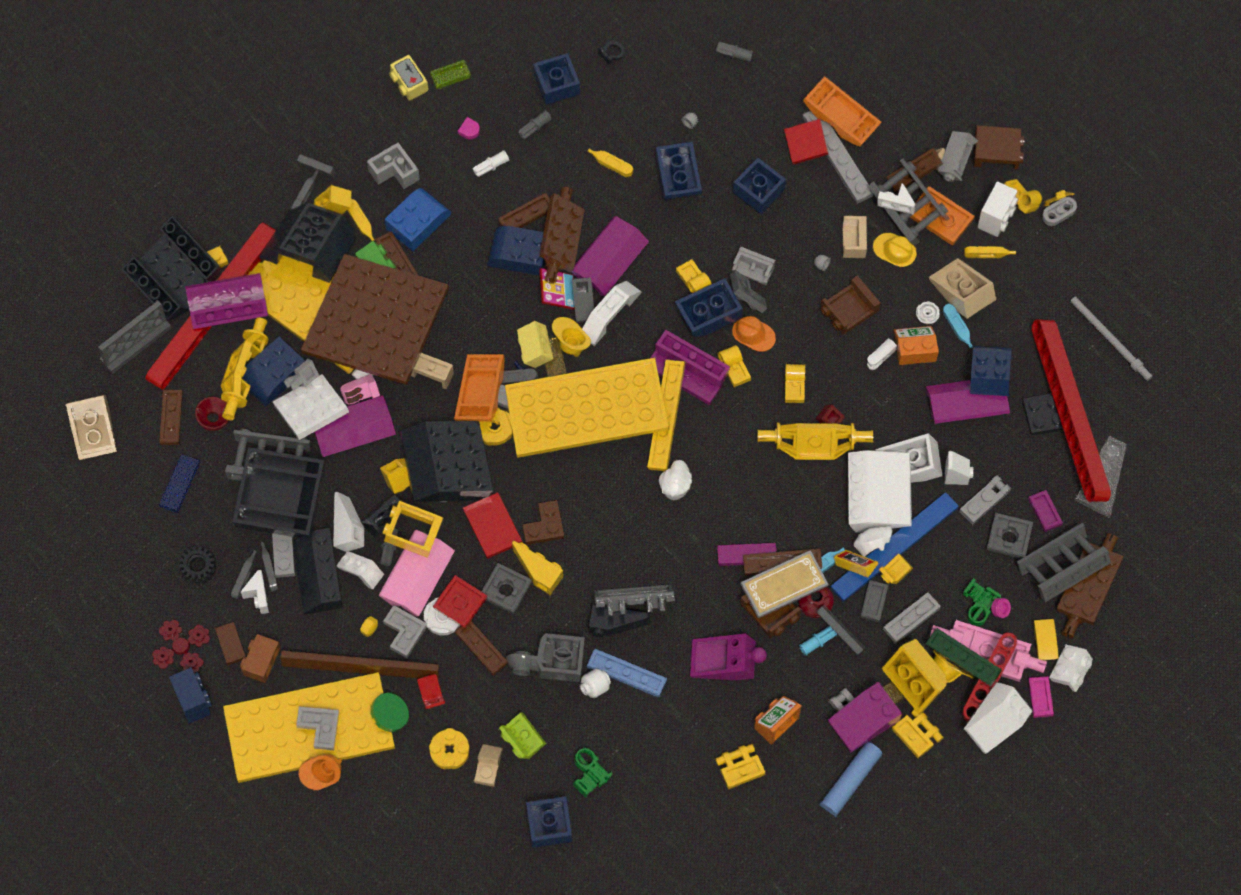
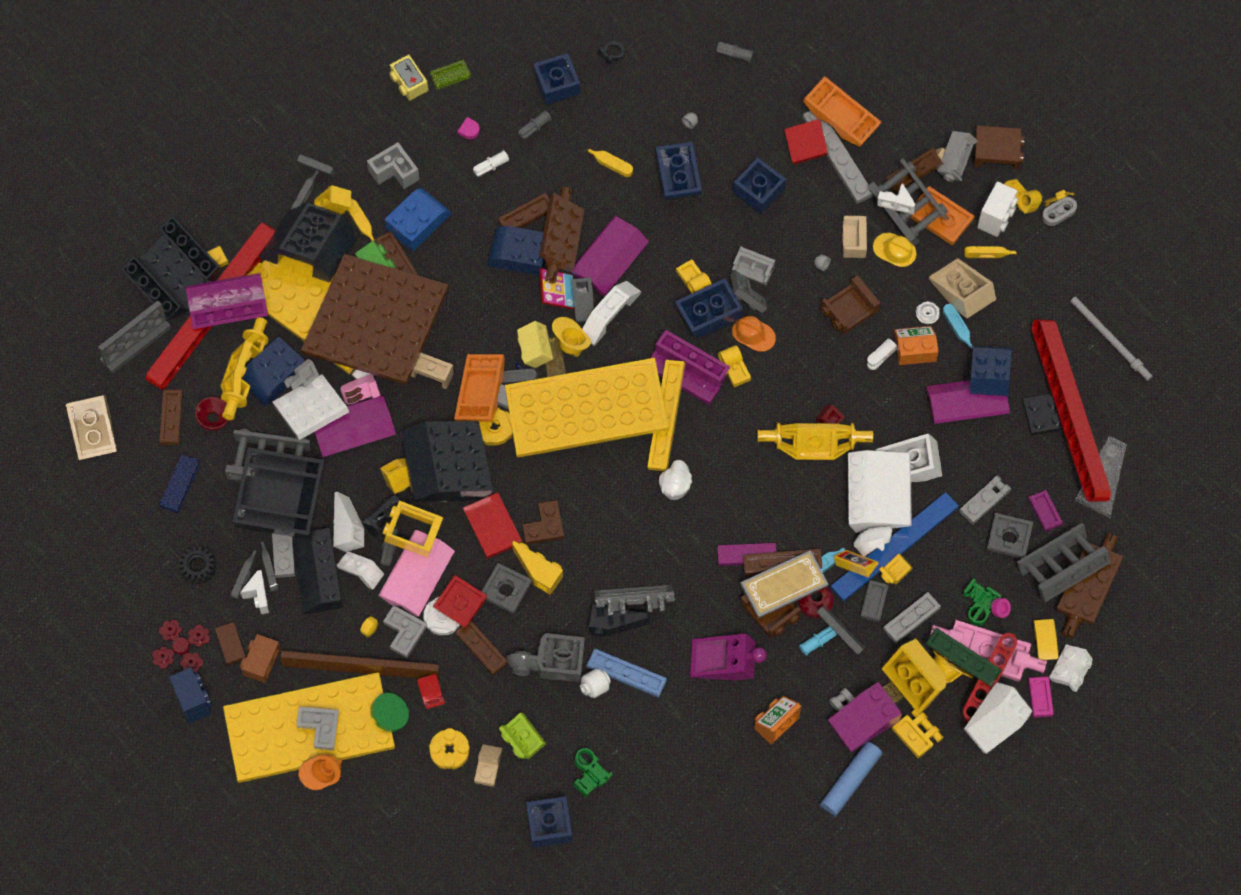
(742, 771): yellow plate -> none
(794, 383): yellow plate -> none
(957, 469): white slope -> none

